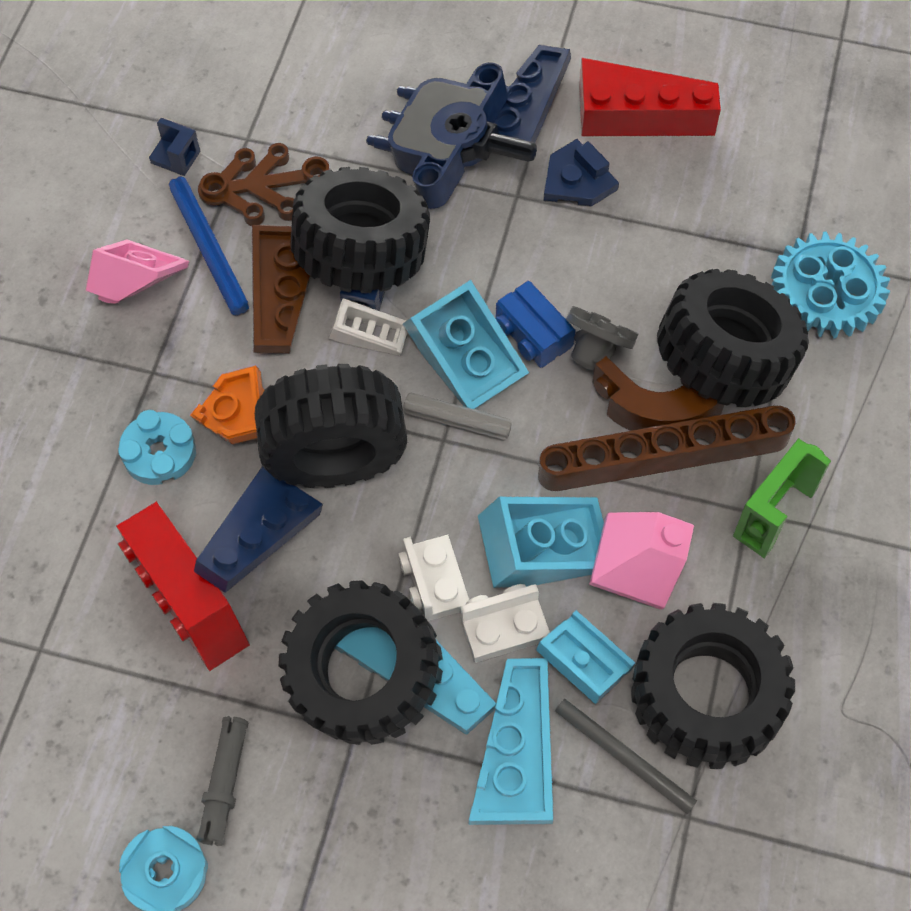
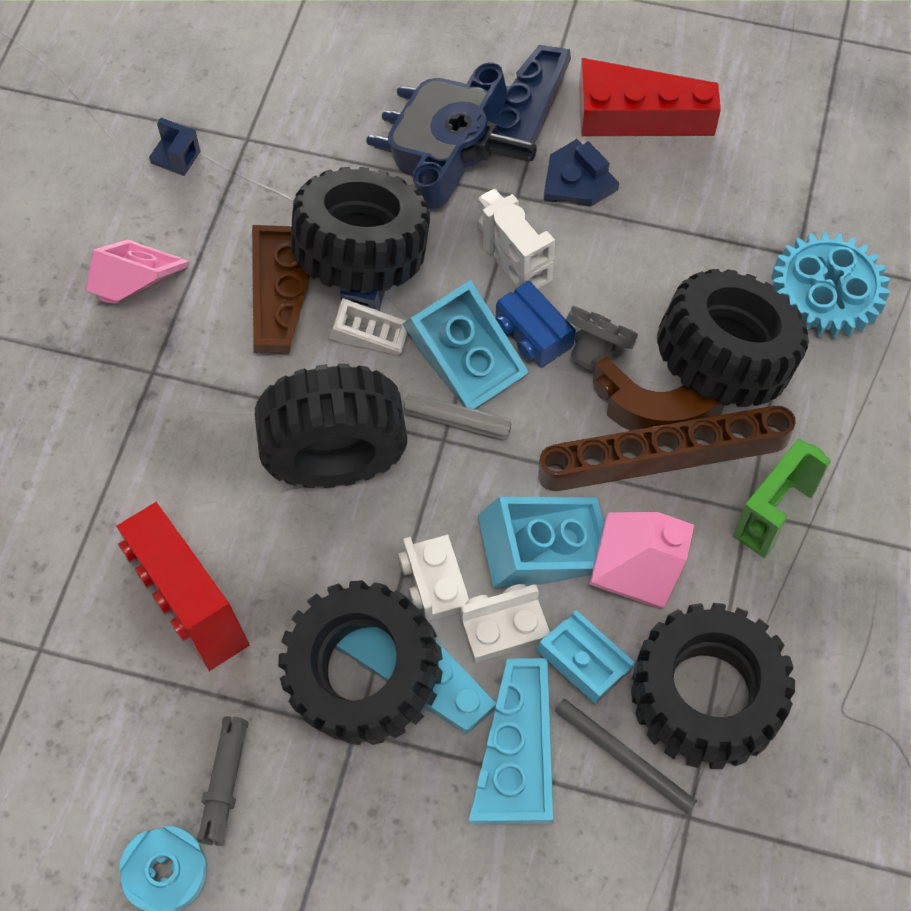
(153, 428): medium azure plate -> none
(209, 246): blue axle -> none
(232, 405): orange plate -> none
(254, 529): dark blue wing -> none
(257, 182): reddish brown plant -> none
(514, 242): none -> white hips

